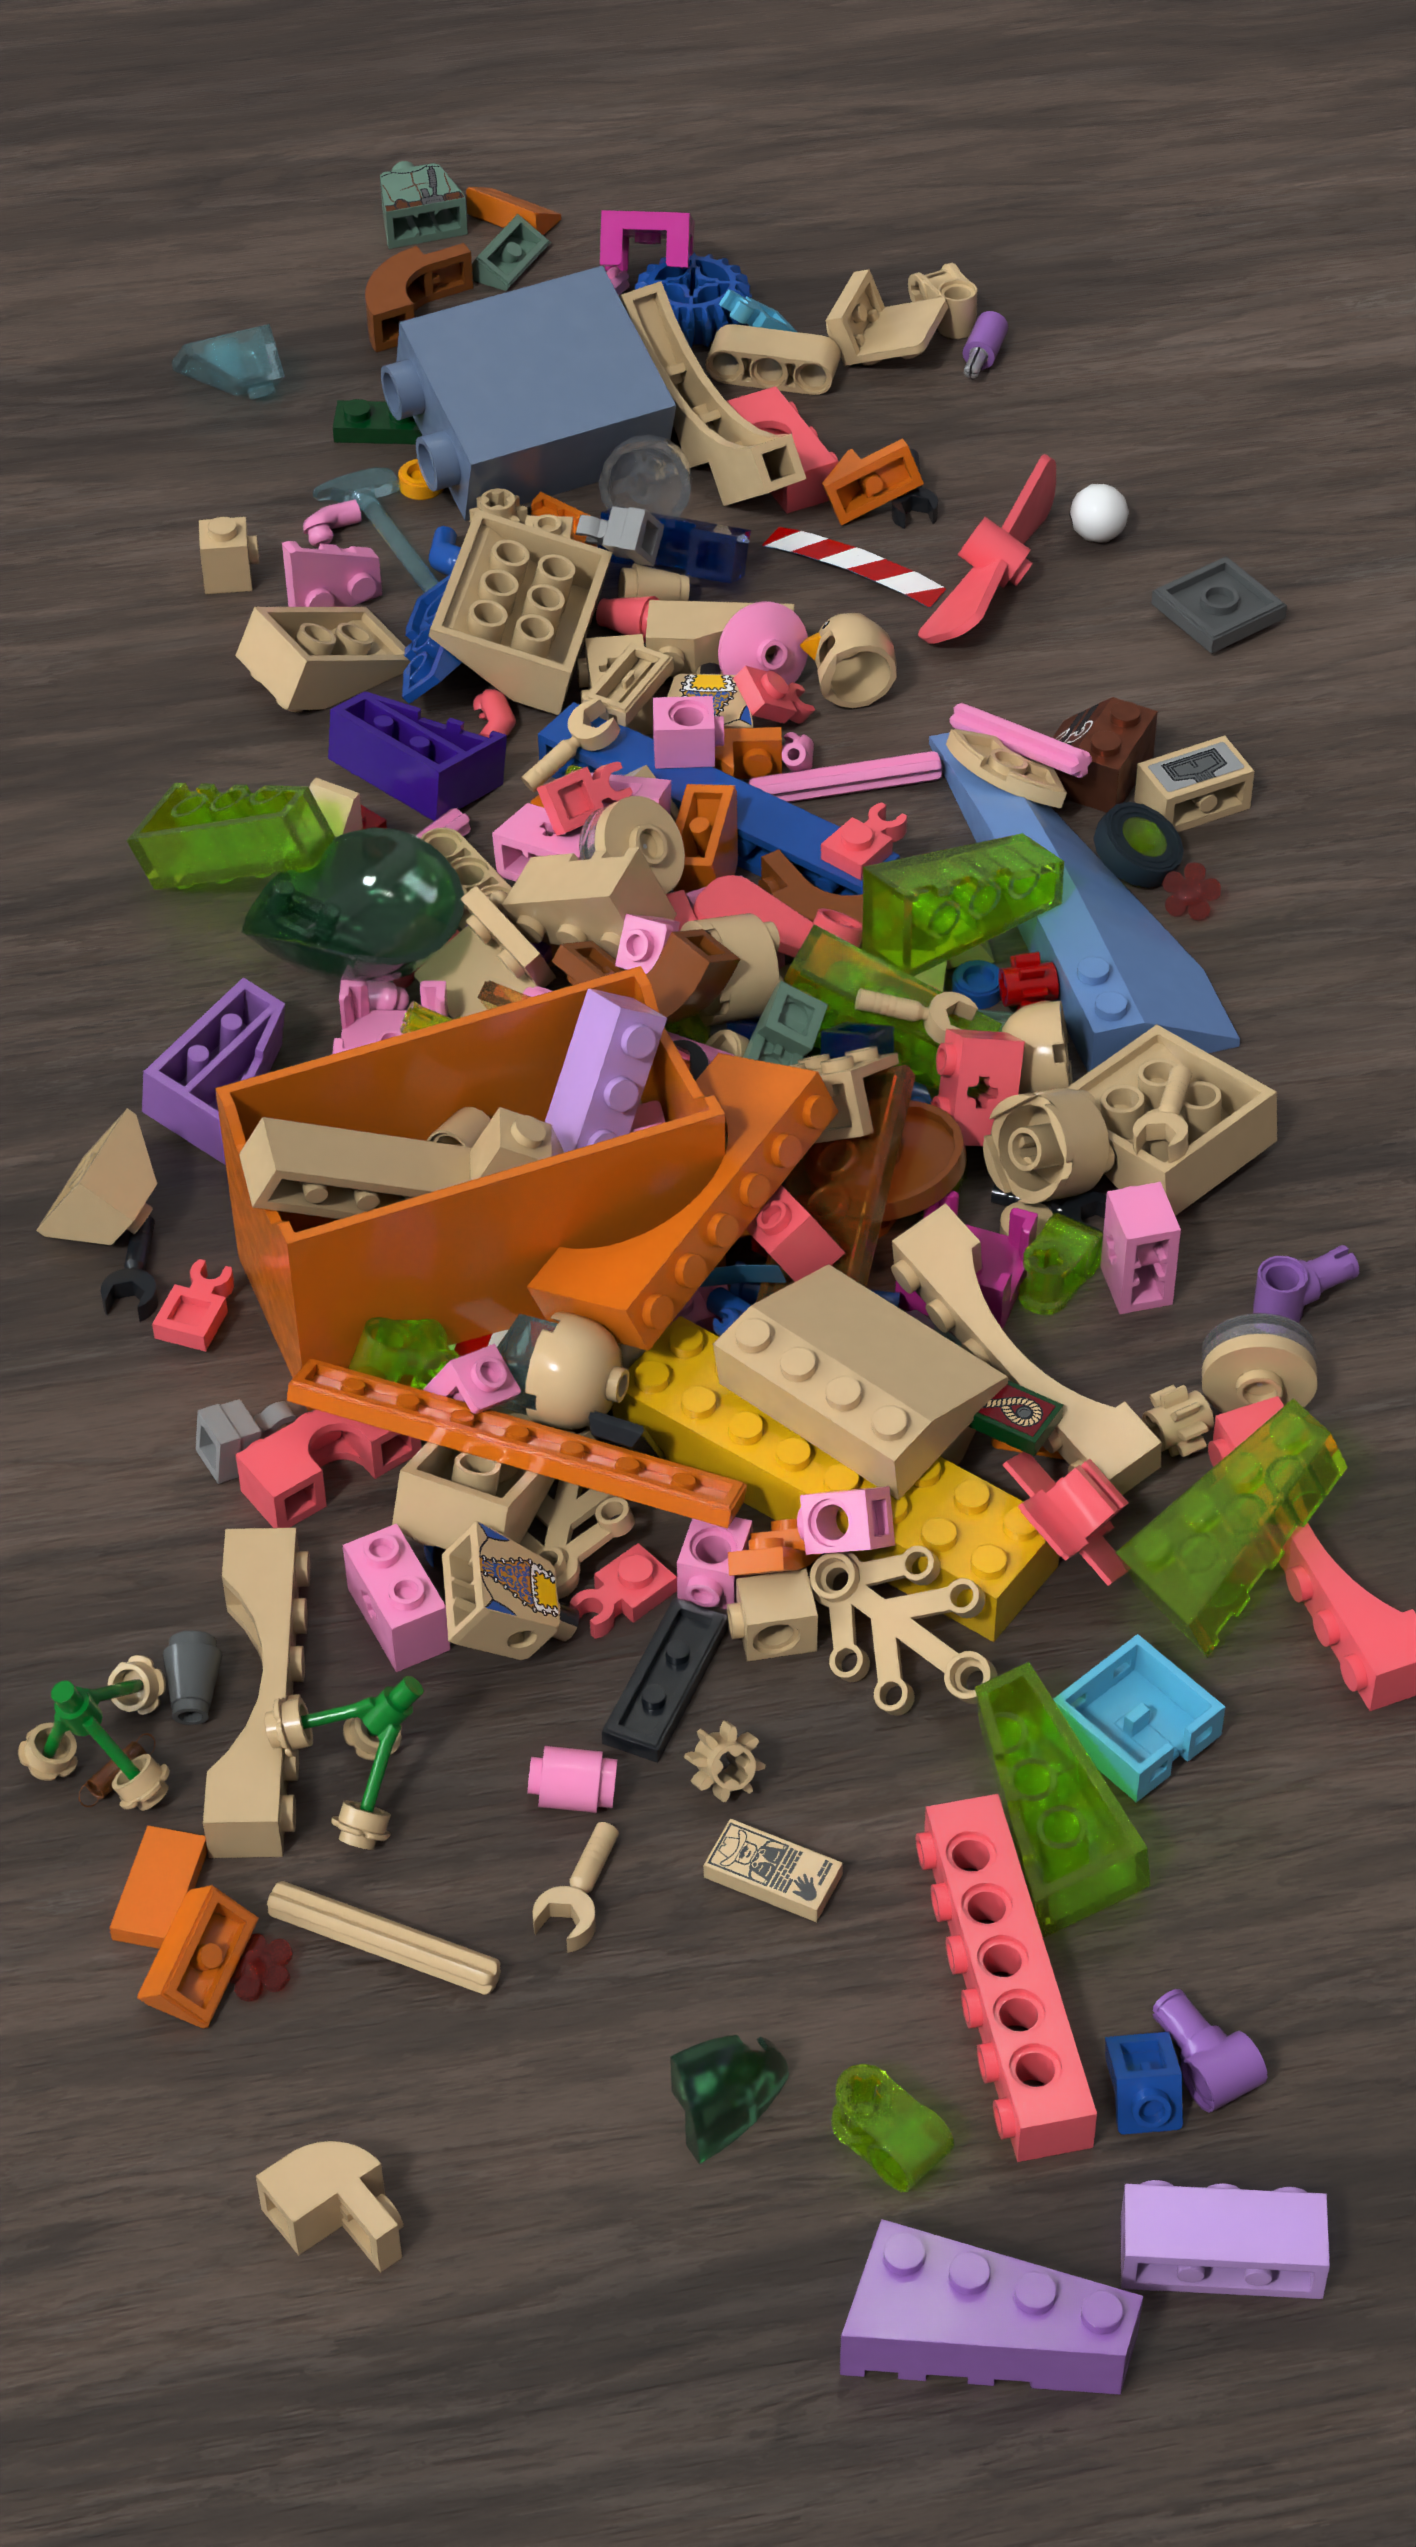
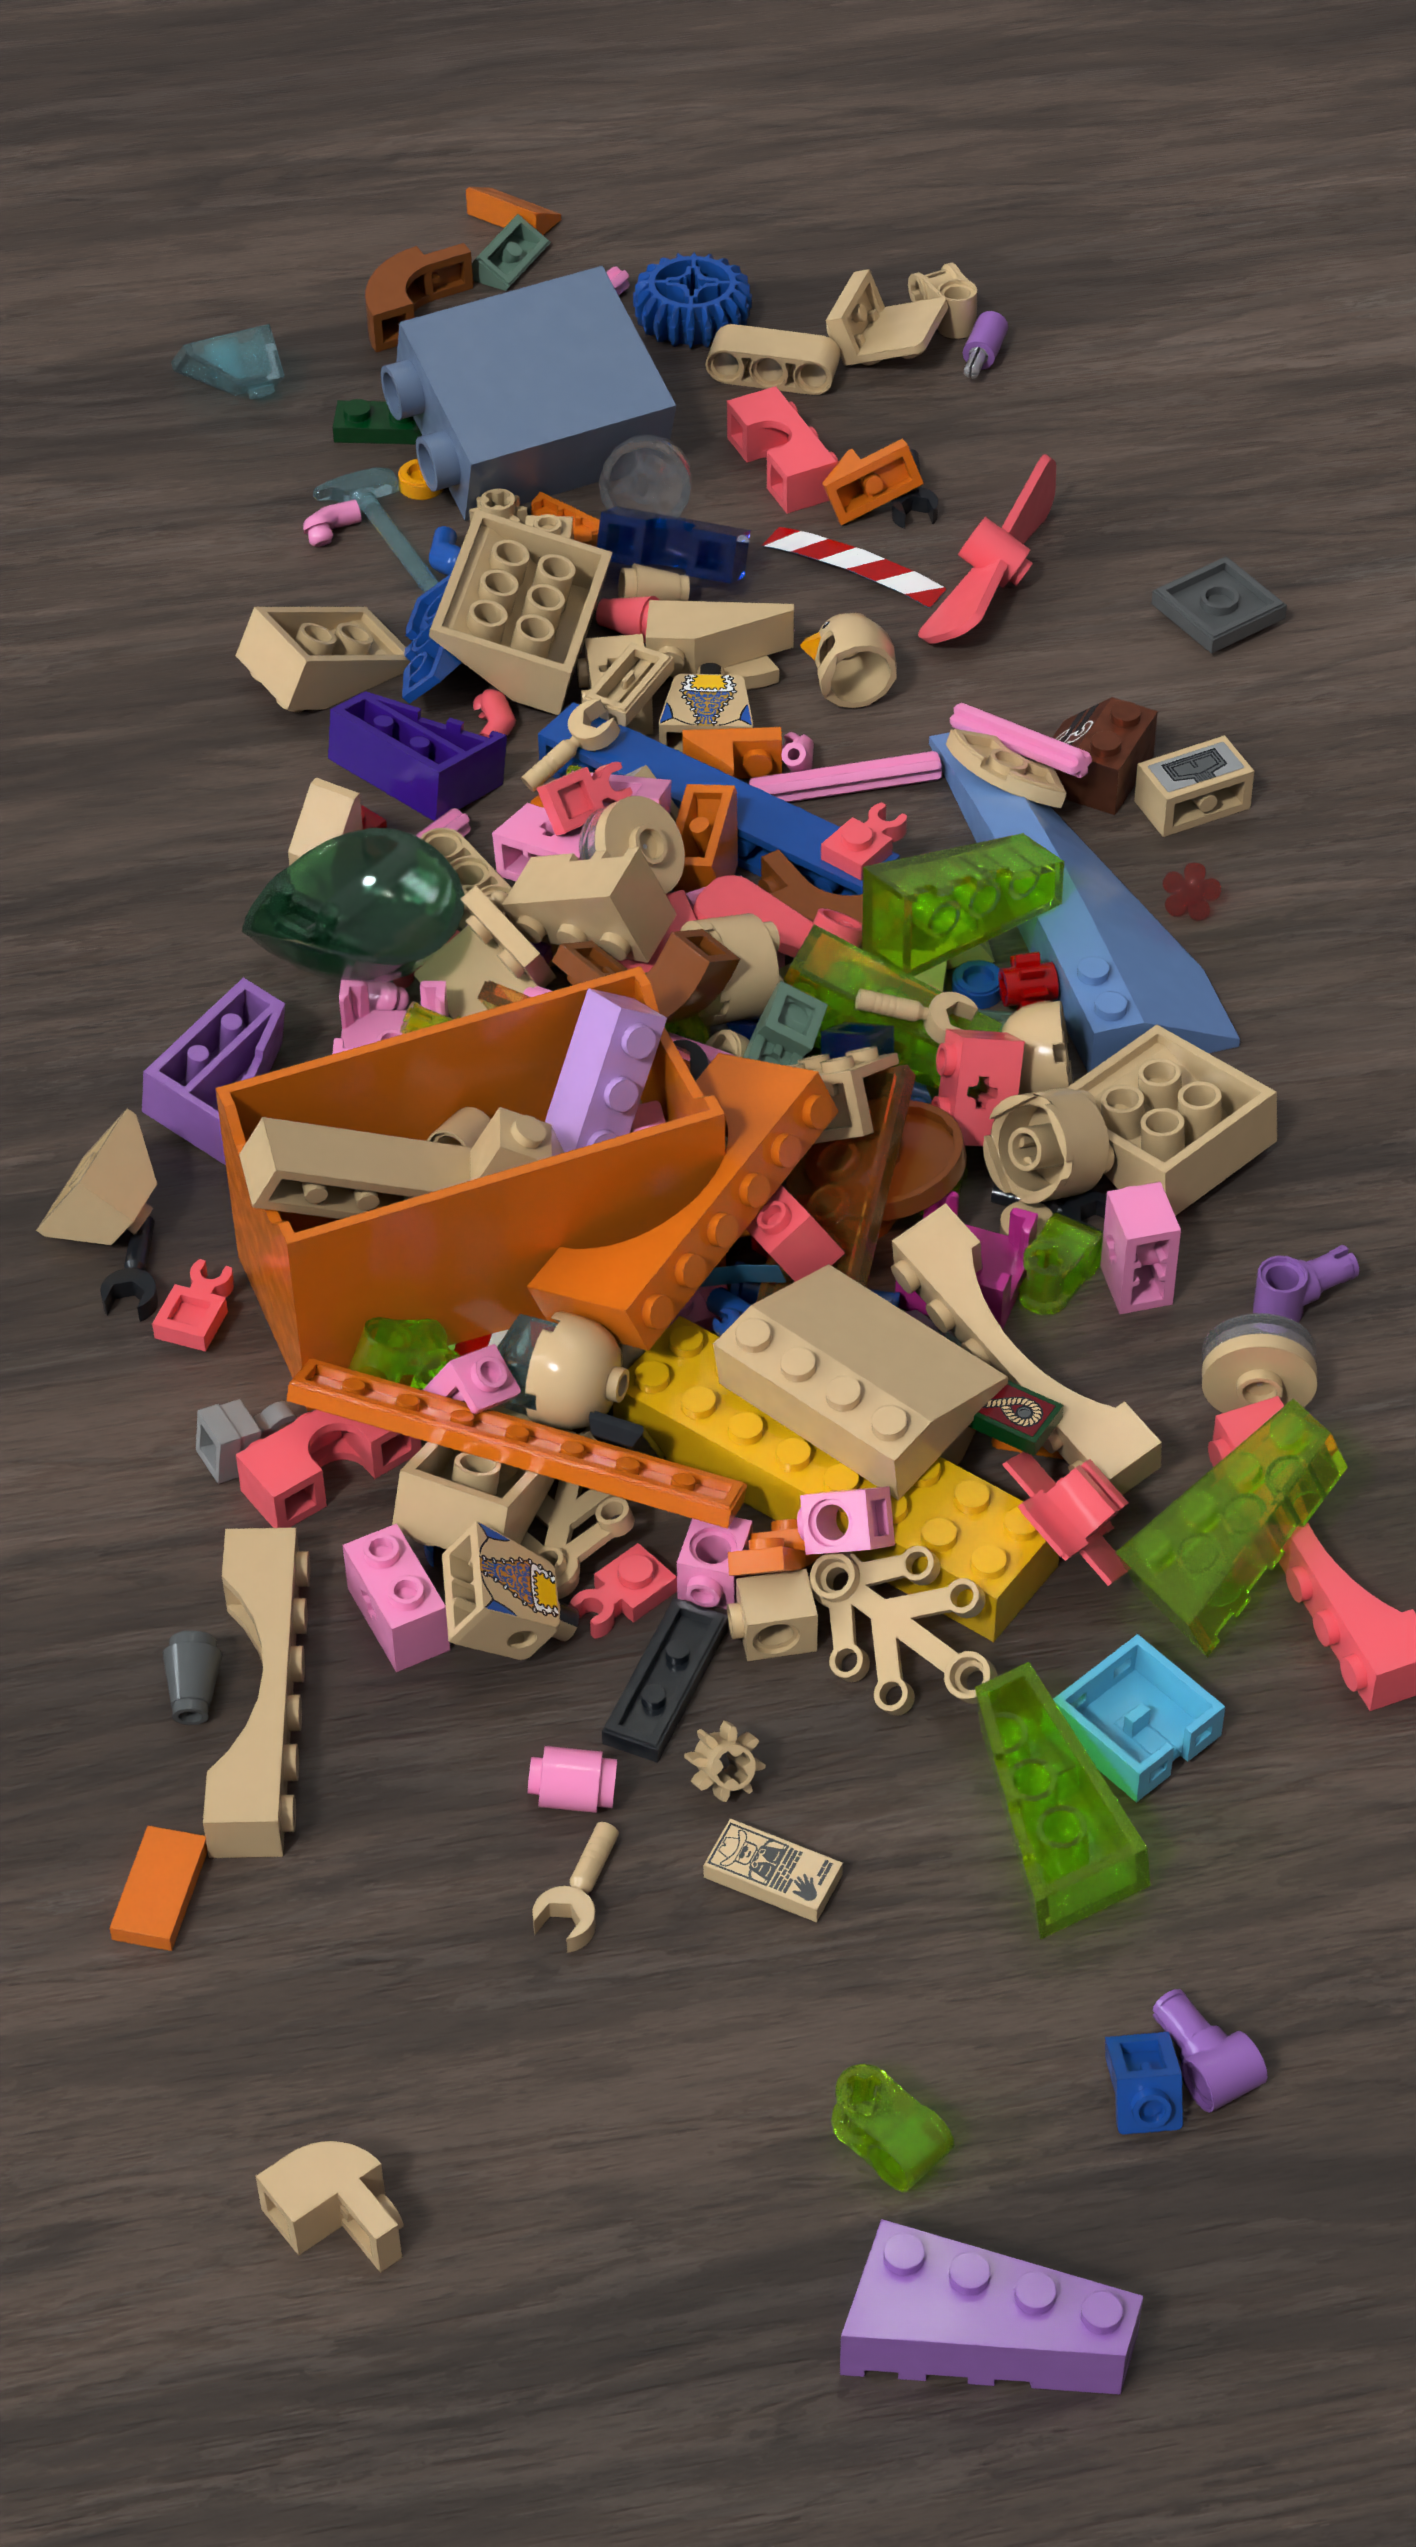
(52, 1746): tan plant -> none
(101, 1782): dark orange piece -> none
(198, 1956): orange slope -> none
(227, 554): tan brick -> none
(229, 834): clear neon green wedge -> none
(262, 1965): clear red plant -> none
(330, 575): bright pink wing -> none
(374, 1732): plant -> none
(384, 1937): tan axle -> none
(421, 205): sand green torso -> none
(627, 533): light grey piece -> none
(643, 940): bright pink bracket -> none
(646, 229): dark pink panel -> none
(686, 732): bright pink brick -> none
(709, 429): tan arch -> none
(724, 2089): clear green brick -> none
(753, 312): medium azure plate -> none
(757, 629): bright pink dish -> none
(771, 697): coral plate -> none
(1036, 2119): coral brick -> none
(1099, 513): white piece -> none
(1138, 844): black wheel -> none
(1166, 1122): tan piece -> none
(1179, 1419): tan gear -> none
(1224, 2240): lavender brick -> none

